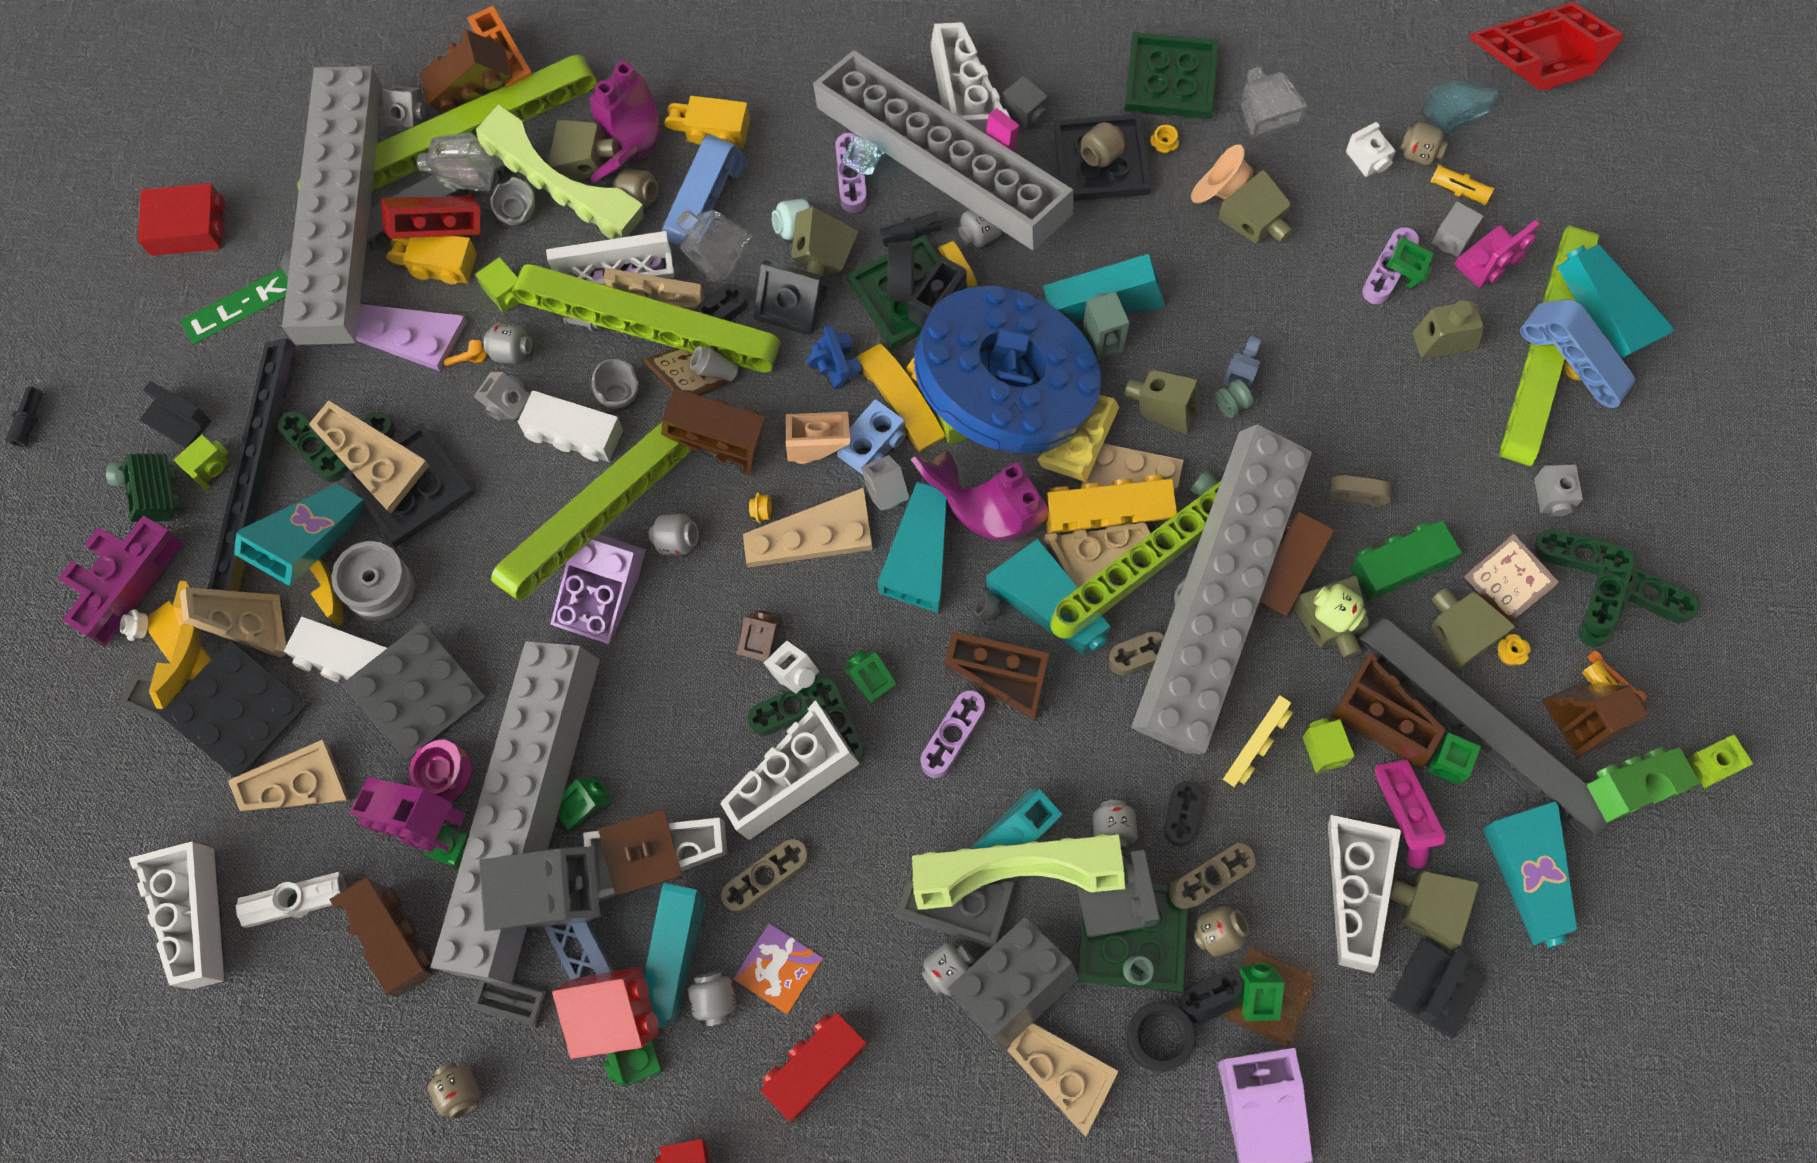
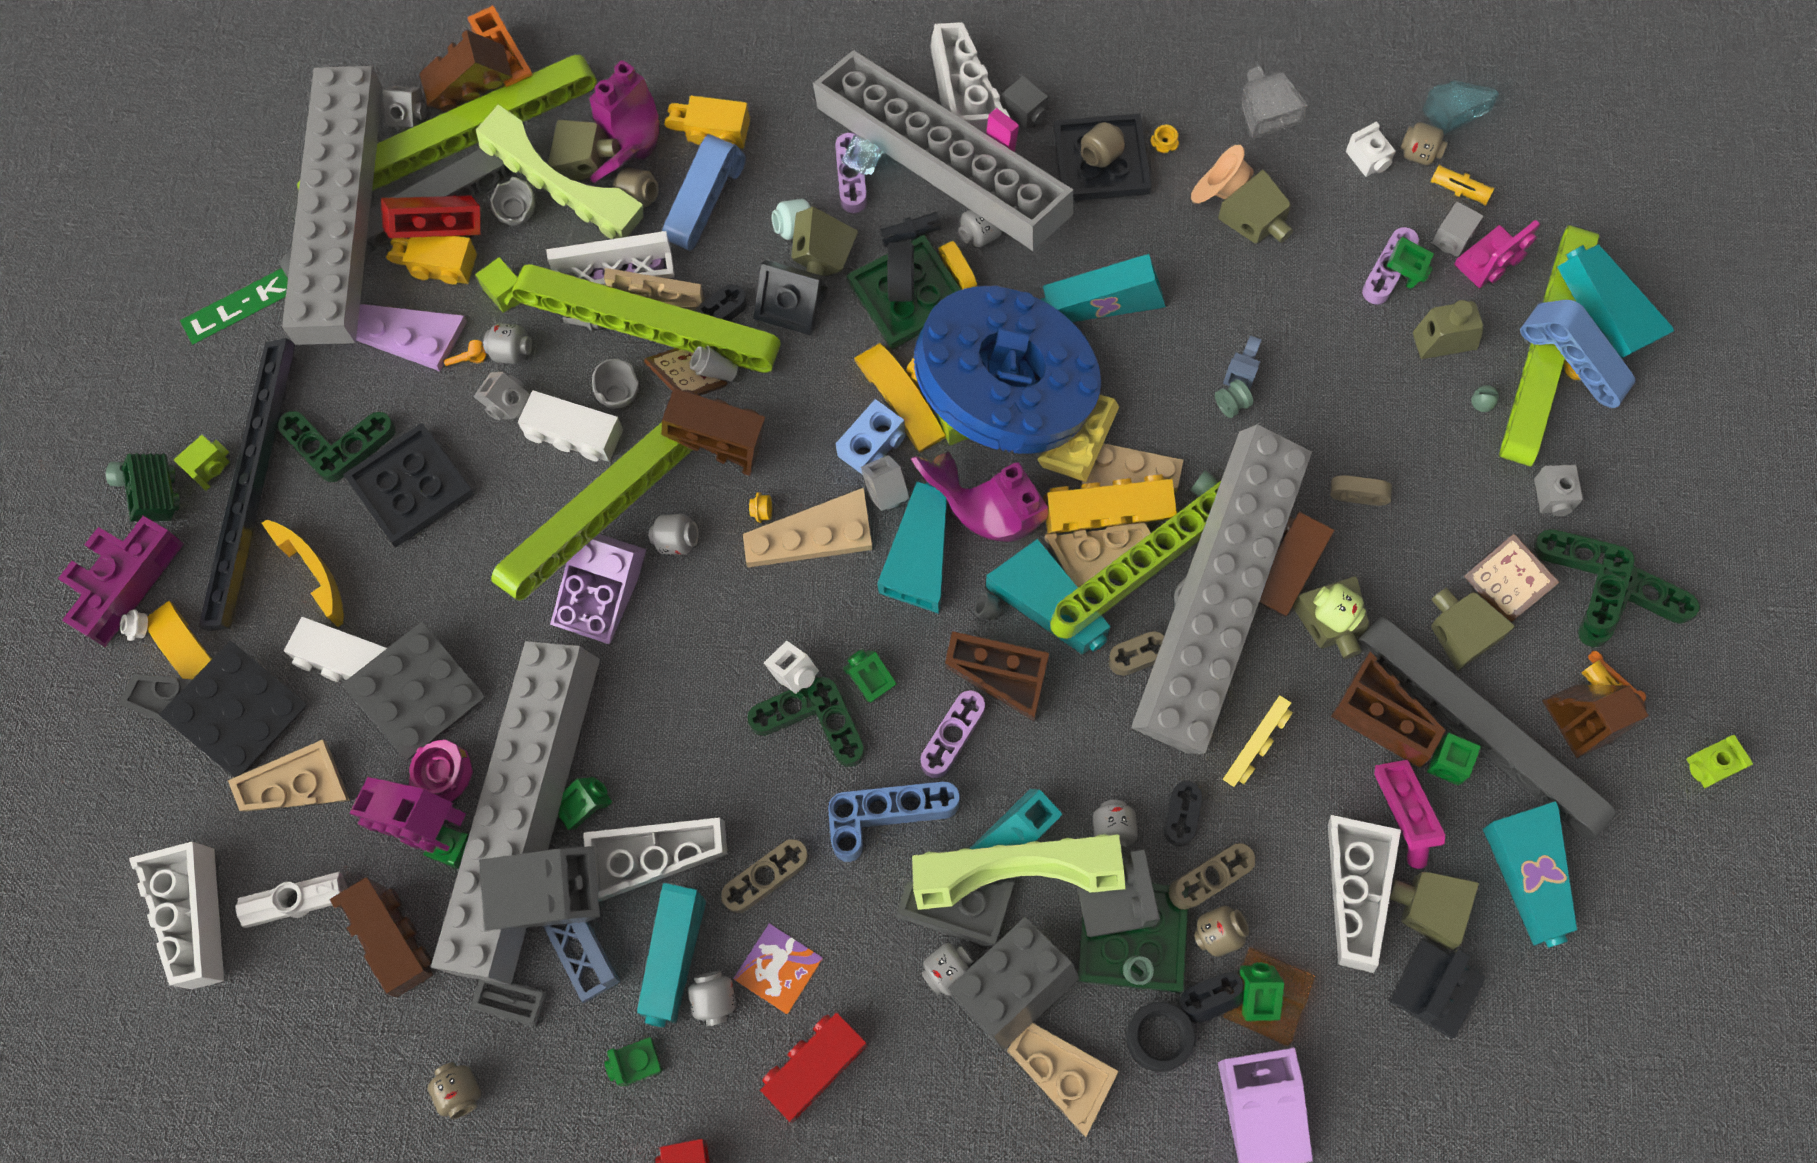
(24, 417): black axle -> none
(171, 678): yellow slope -> none
(173, 416): black panel -> none
(181, 219): red brick -> none
(238, 616): tan wing -> none
(299, 534): teal slope -> none
(372, 457): tan wing -> none
(373, 581): light grey wheel -> none
(458, 162): clear torso -> none
(606, 1013): brick -> none
(640, 852): reddish brown piece -> none
(712, 243): clear torso -> none
(758, 635): bracket -> none
(791, 773): white wedge -> none
(815, 435): light nougat slope -> none
(829, 357): blue hips -> none
(894, 813): none -> medium blue beam
(940, 282): black brick -> none
(1105, 325): sand green brick -> none
(1166, 399): olive torso -> none
(1171, 75): dark green plate -> none
(1327, 745): lime brick -> none
(1405, 559): green brick -> none
(1486, 401): none -> sand green hinge
(1508, 656): yellow plate -> none
(1551, 45): red slope -> none
(1641, 782): bright green arch -> none

